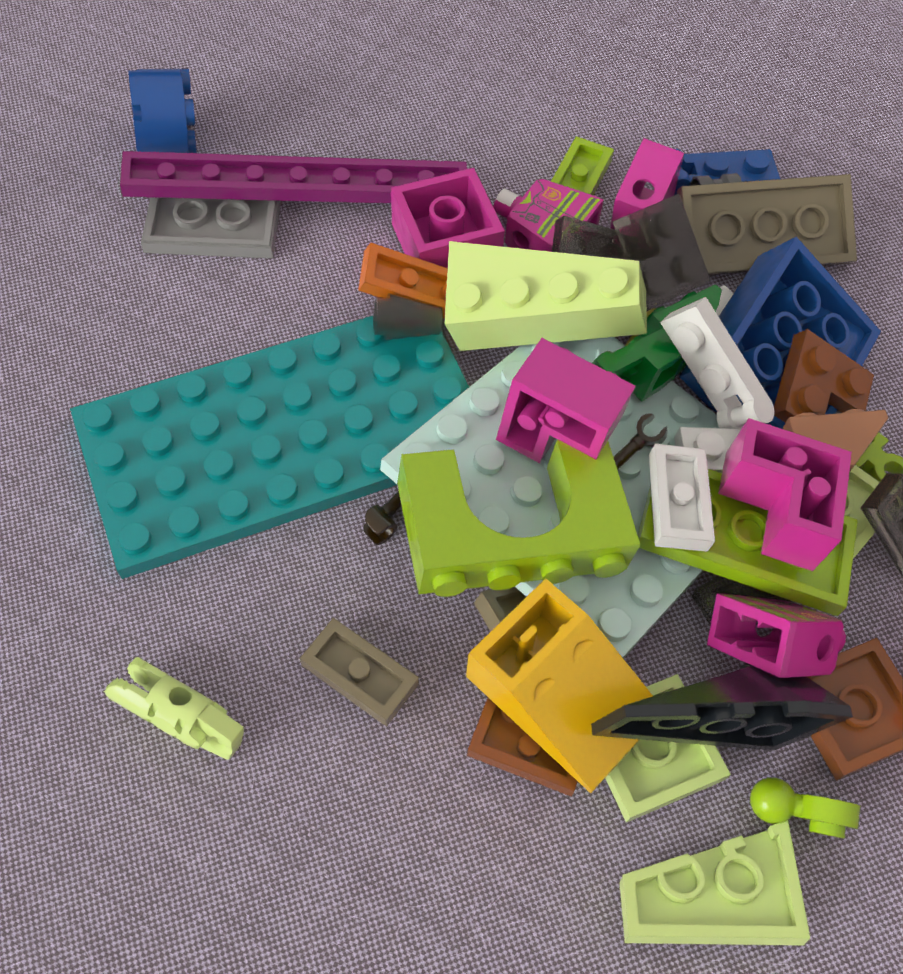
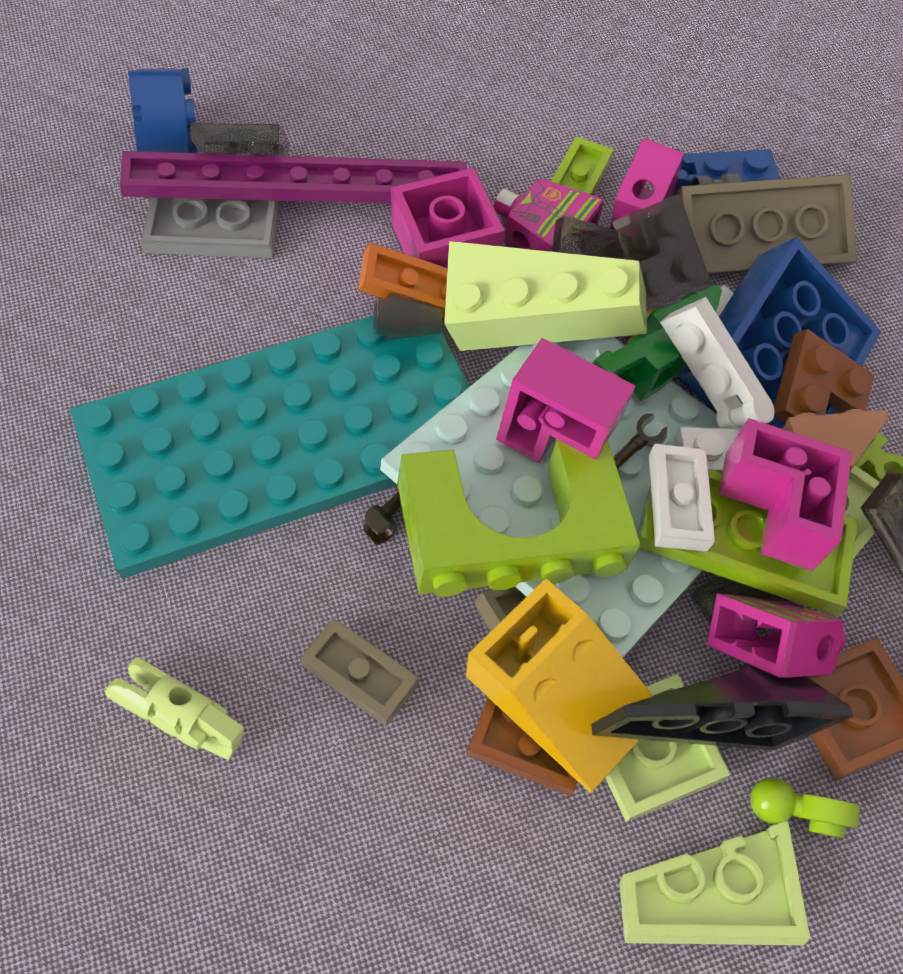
(240, 139): none -> clear smoke plate

